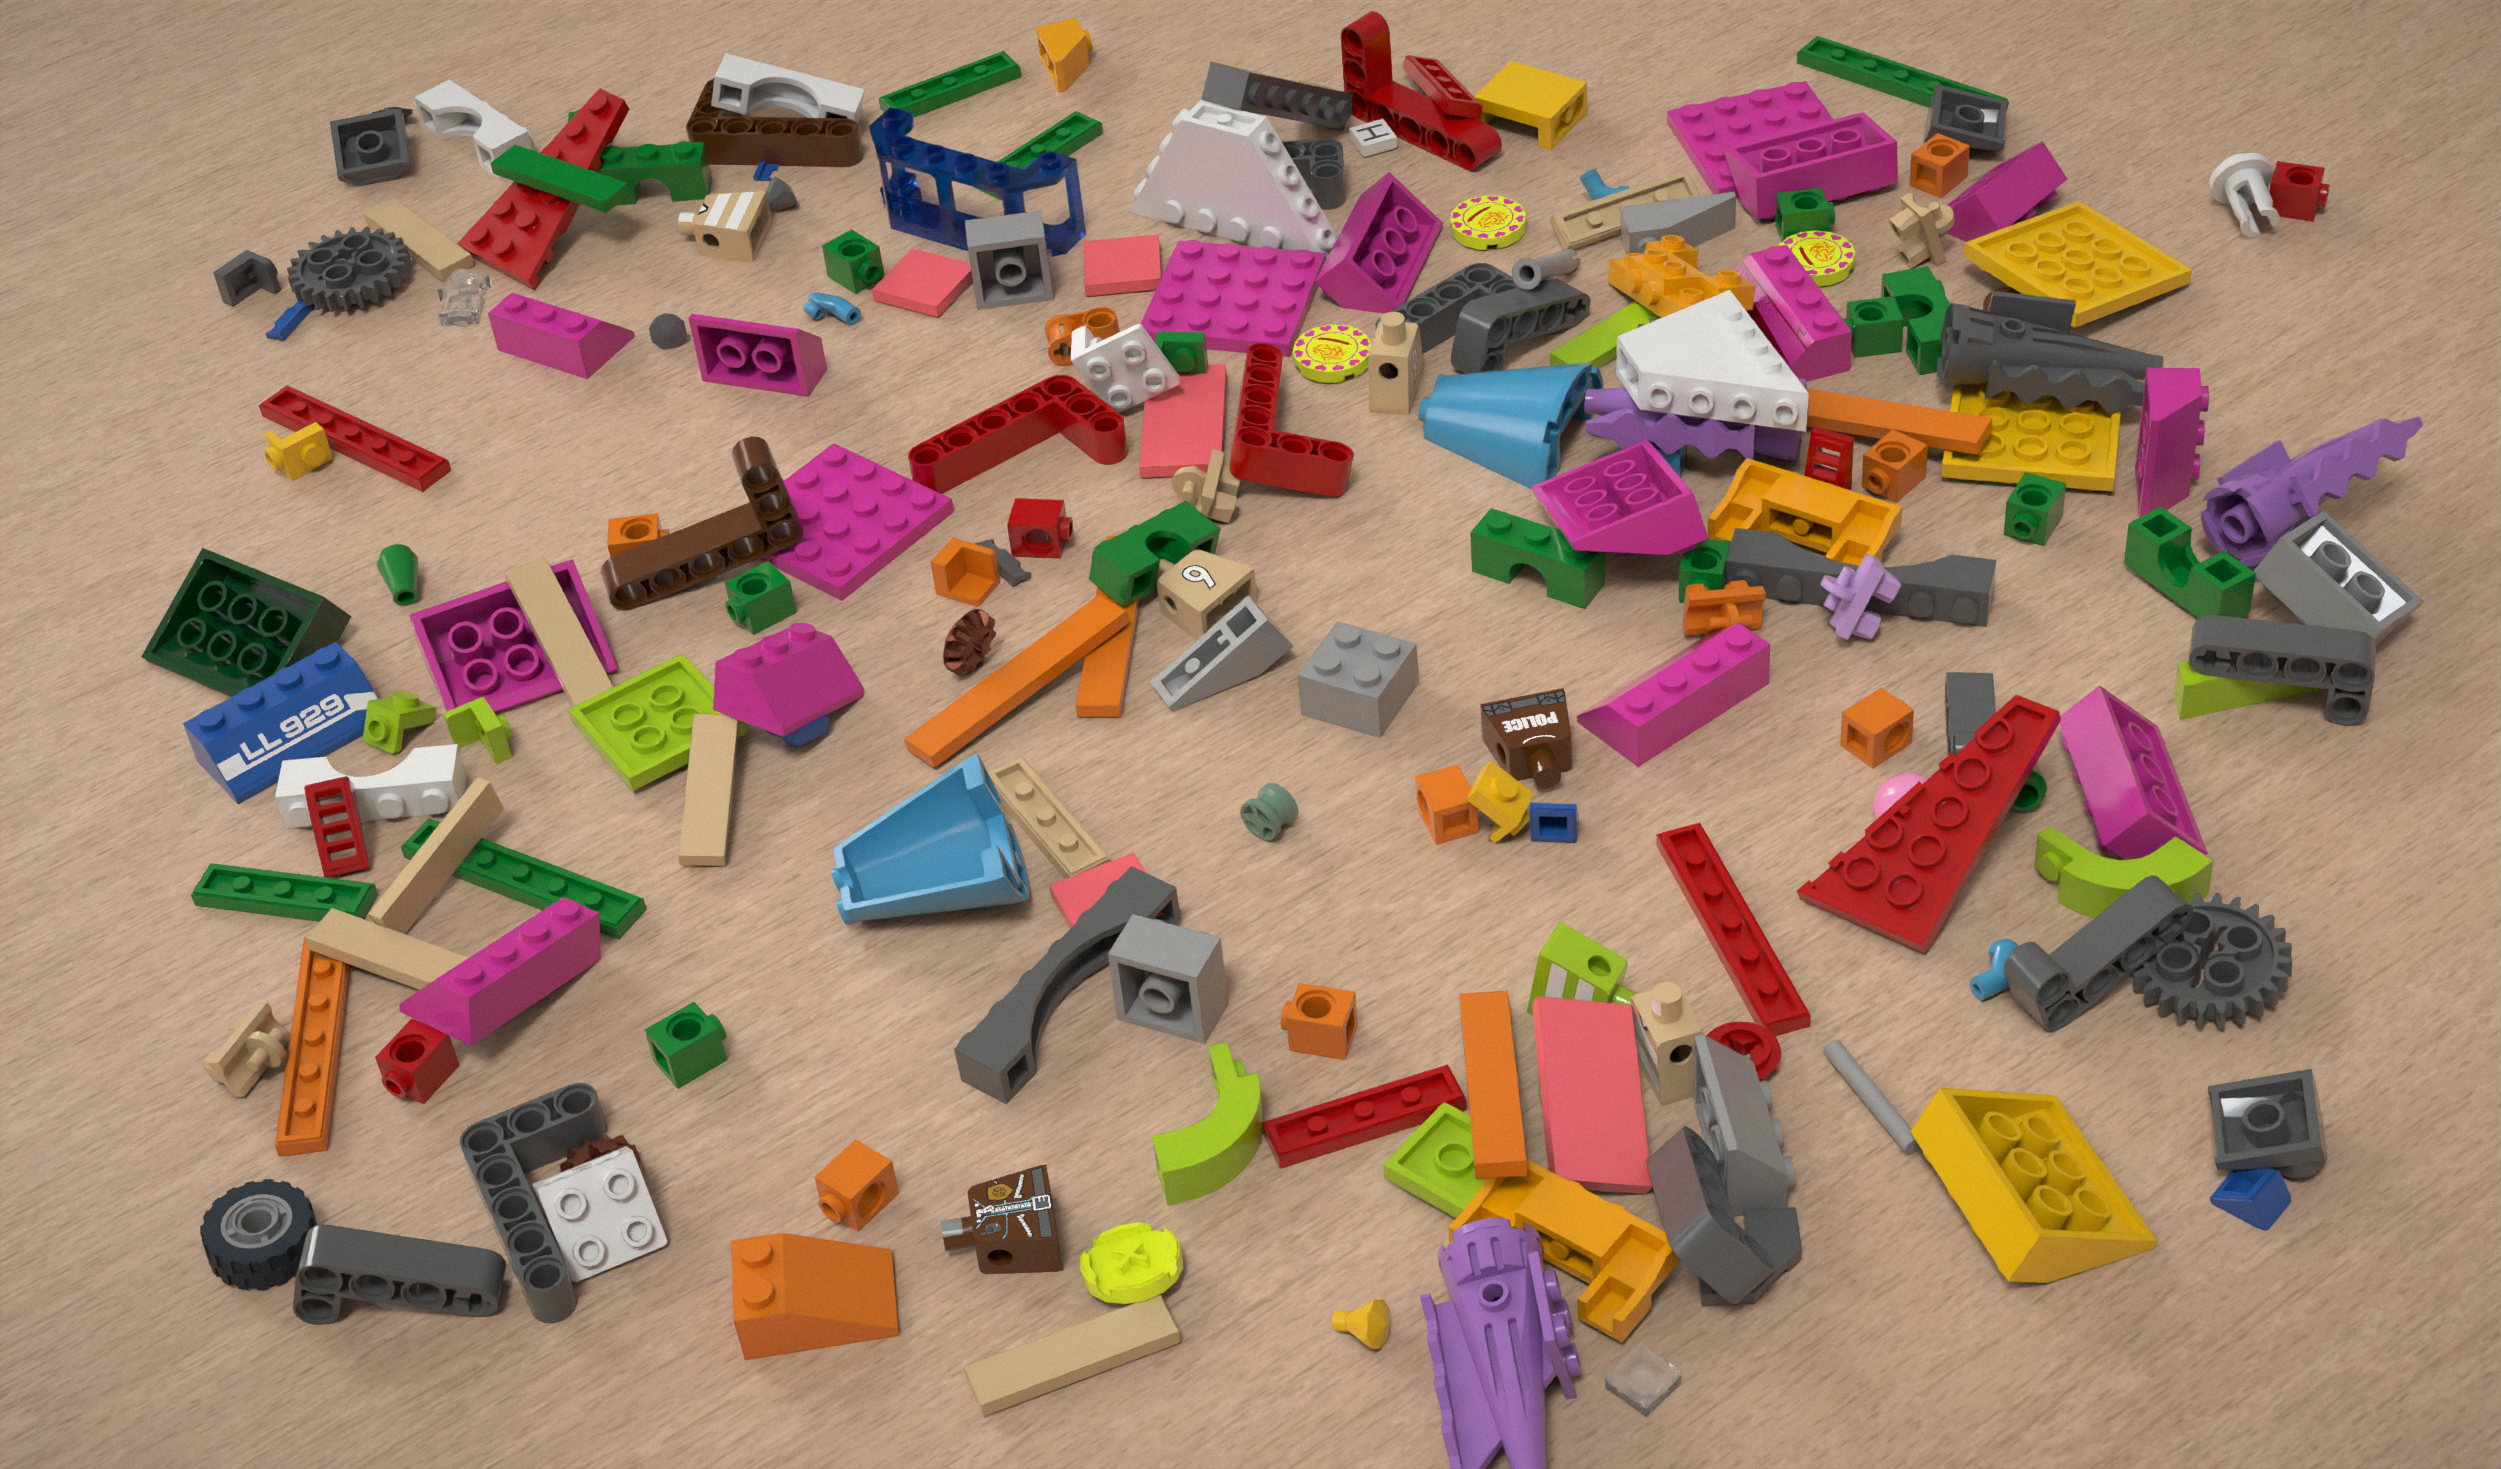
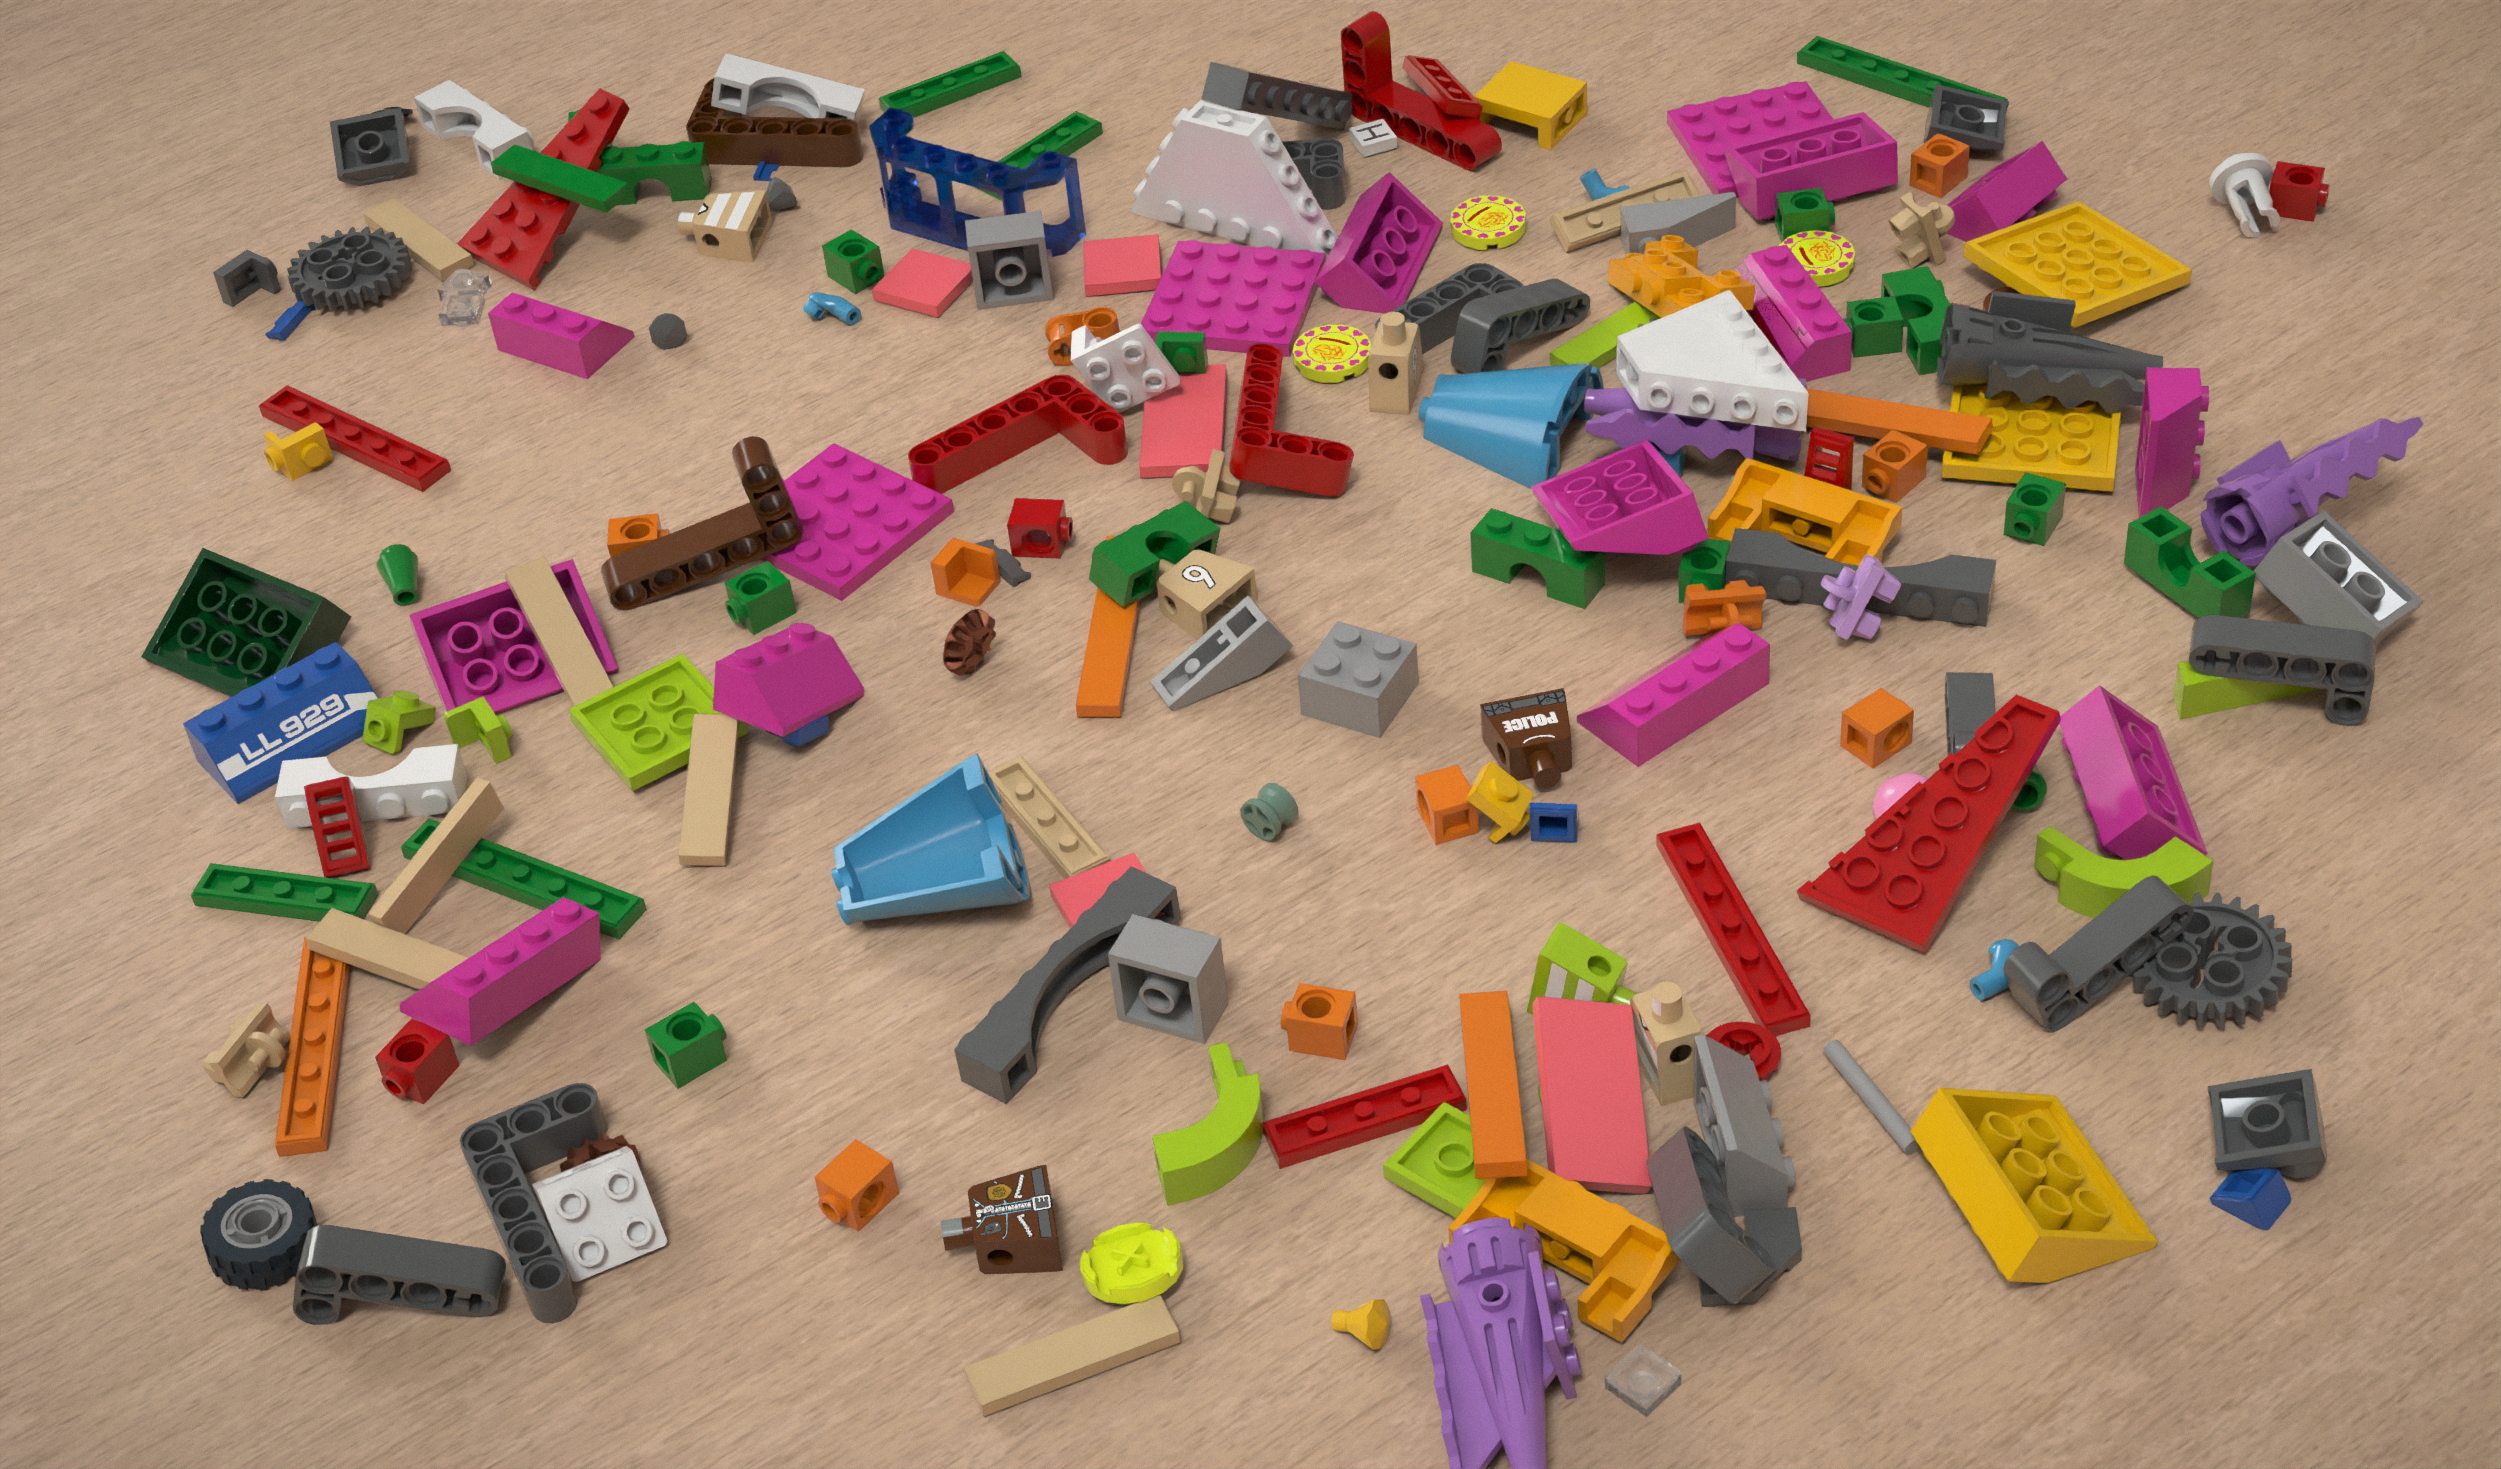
(757, 355): dark pink slope -> none
(810, 1294): orange slope -> none
(1016, 681): orange tile -> none
(1064, 51): light orange slope -> none
(1529, 272): light grey pin -> none

